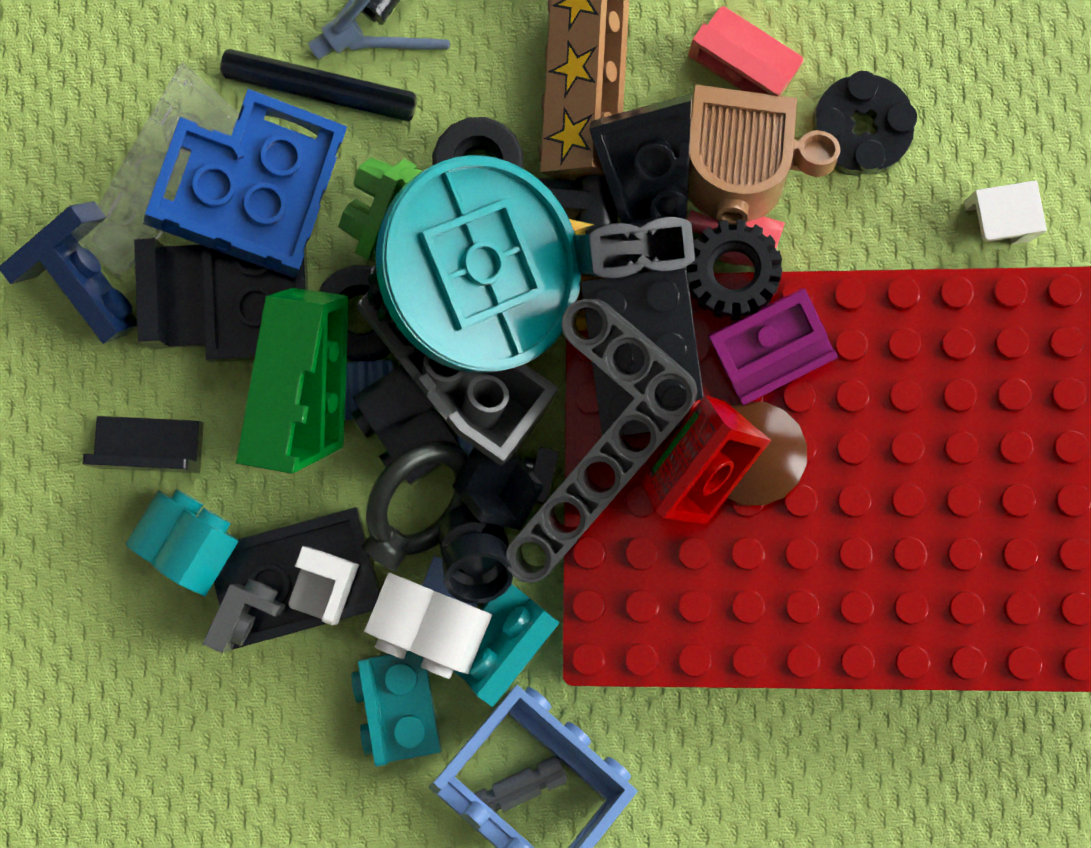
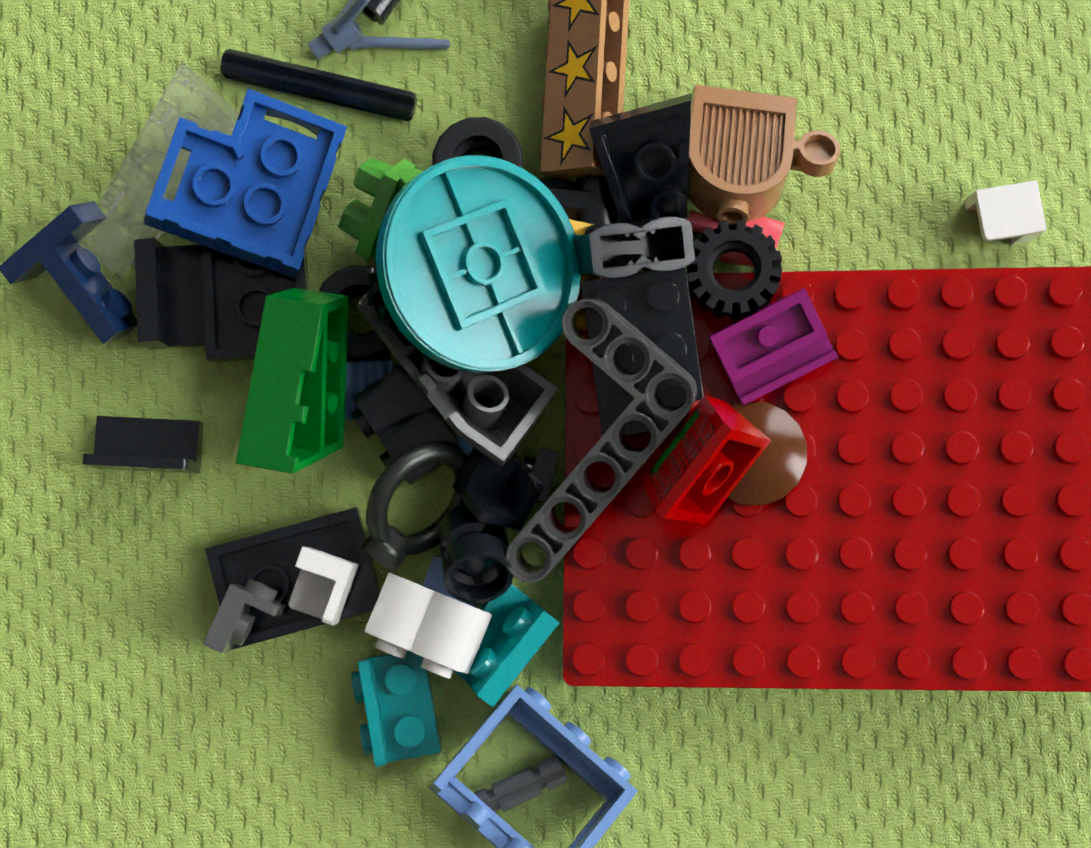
(182, 541): teal brick -> none
(744, 54): coral panel -> none
(885, 104): black plate -> none

